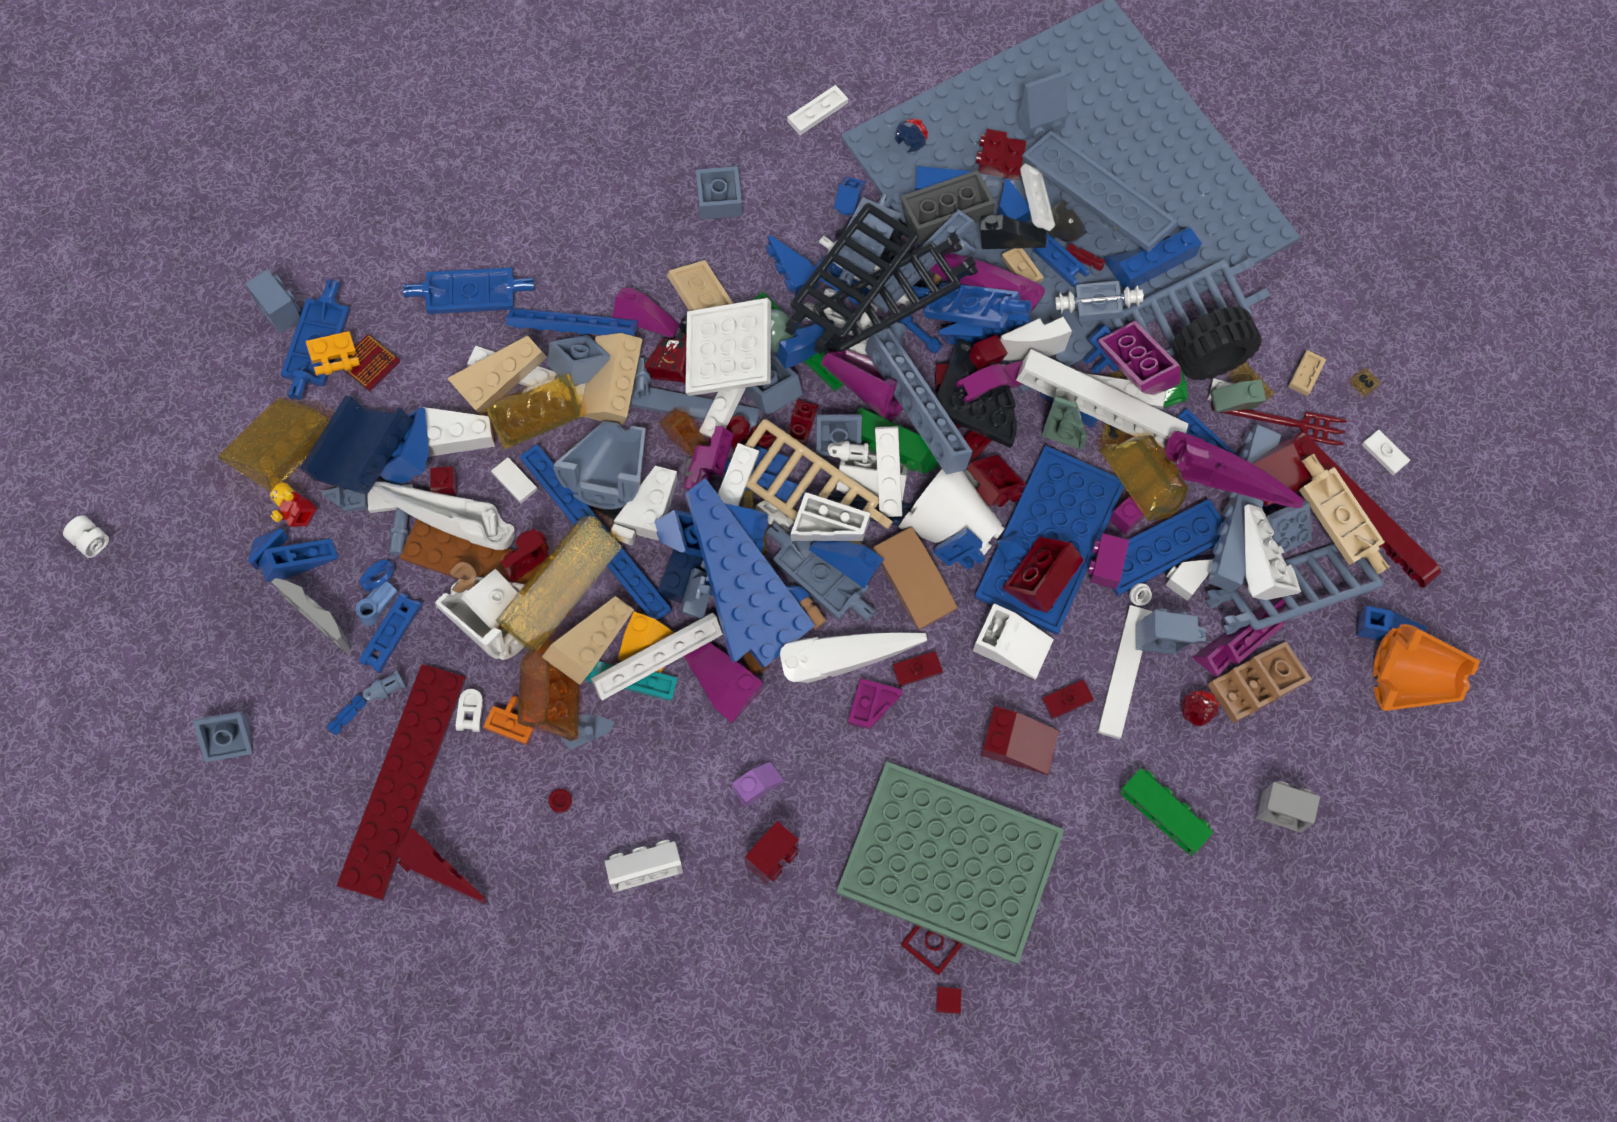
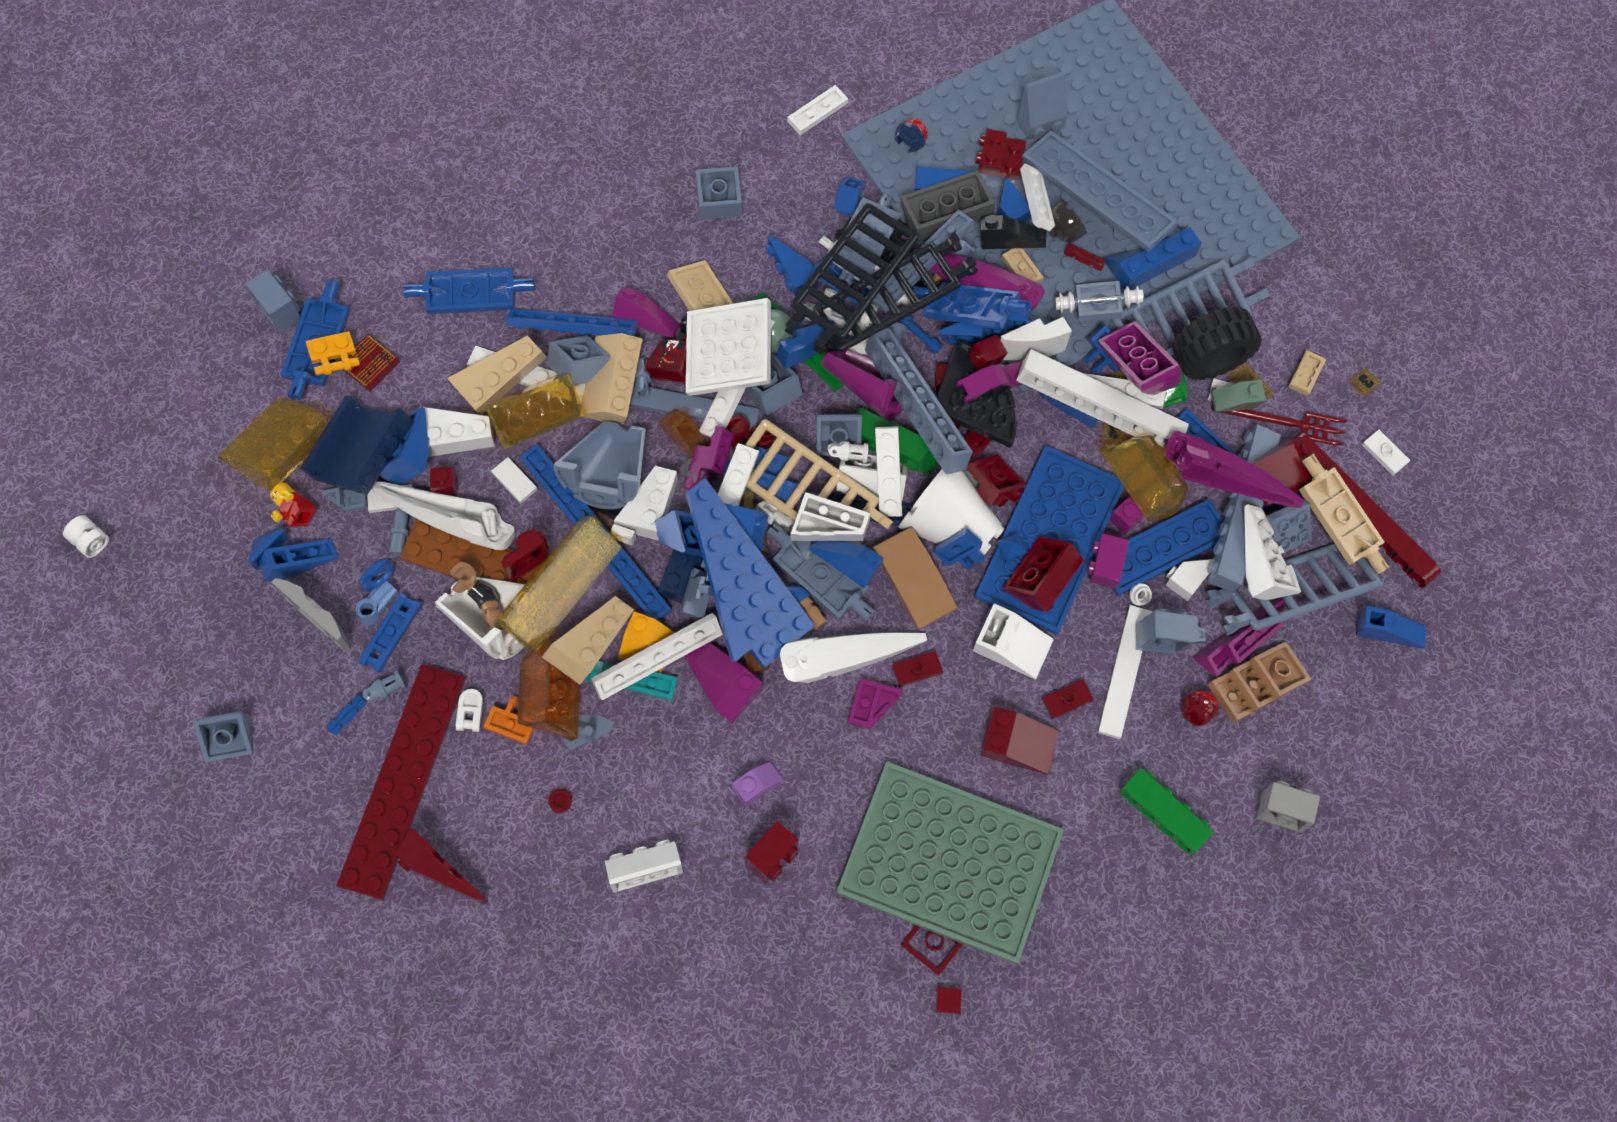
(490, 597): white plate -> none
(802, 421): dark red slope -> none
(1061, 261): blue hinge -> none
(1065, 424): sand green wedge -> none
(1419, 670): orange cone -> none

